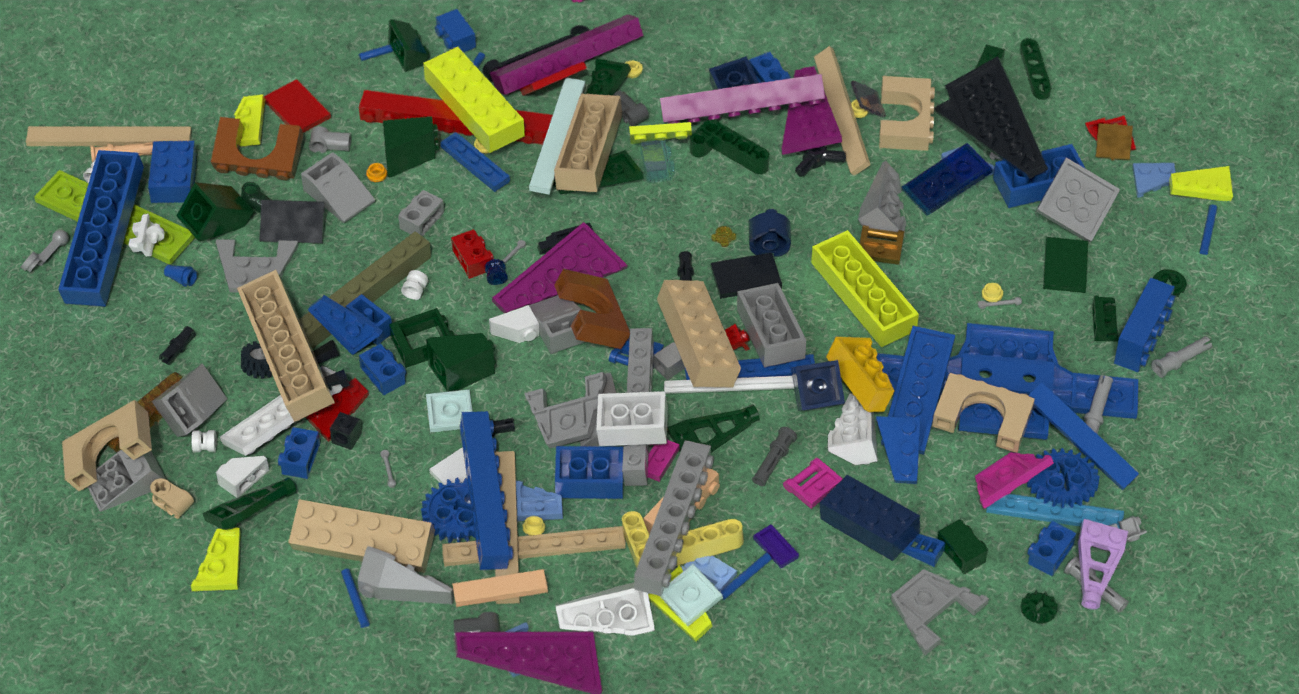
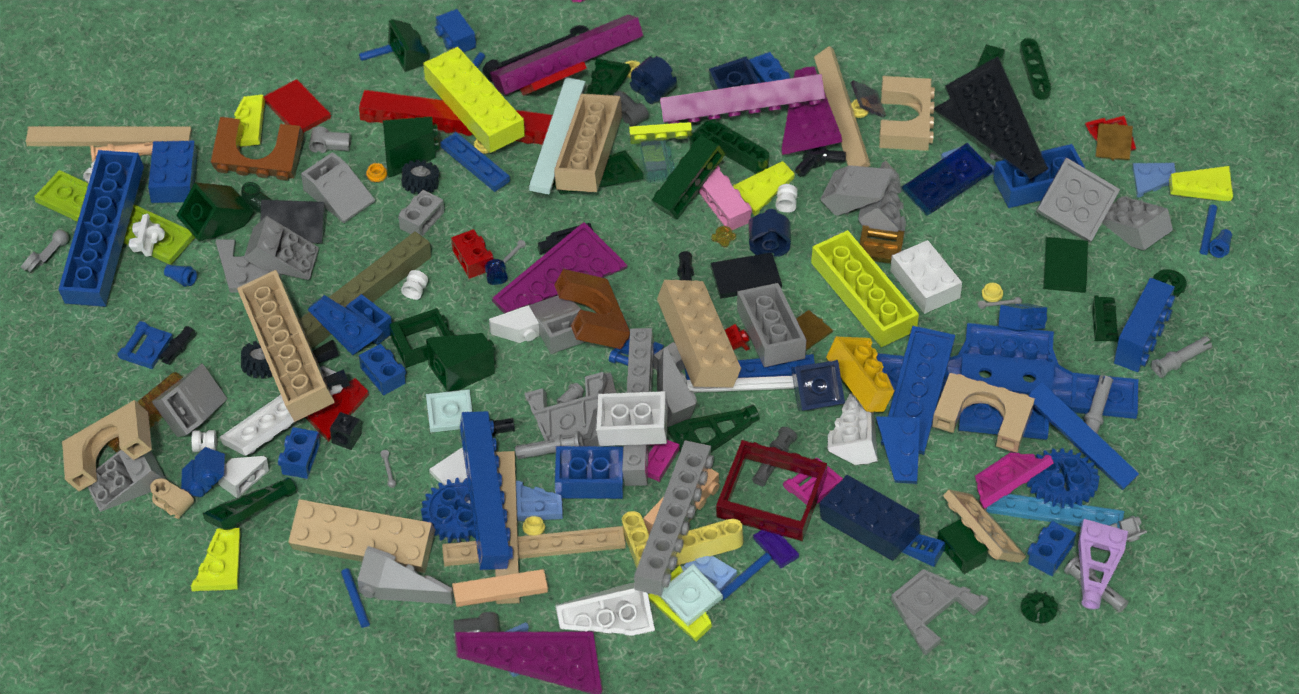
(150, 349): none -> blue plate
(203, 472): none -> blue piece
(280, 249): none -> light grey slope
(420, 176): none -> black wheel
(548, 446): none -> light grey pin
(575, 391): none -> light grey pin
(653, 79): none -> dark blue brick
(679, 398): none -> light grey slope
(688, 177): none -> dark green brick
(725, 200): none -> bright pink brick
(763, 186): none -> neon yellow wing
(765, 520): none -> dark red window
(786, 198): none -> white wheel
(813, 328): none -> pearl gold piece
(855, 188): none -> light grey slope
(926, 276): none -> white brick
(984, 526): none -> tan plate
(1022, 316): none -> blue piece
(1138, 222): none -> light grey slope
(1220, 244): none -> blue cone

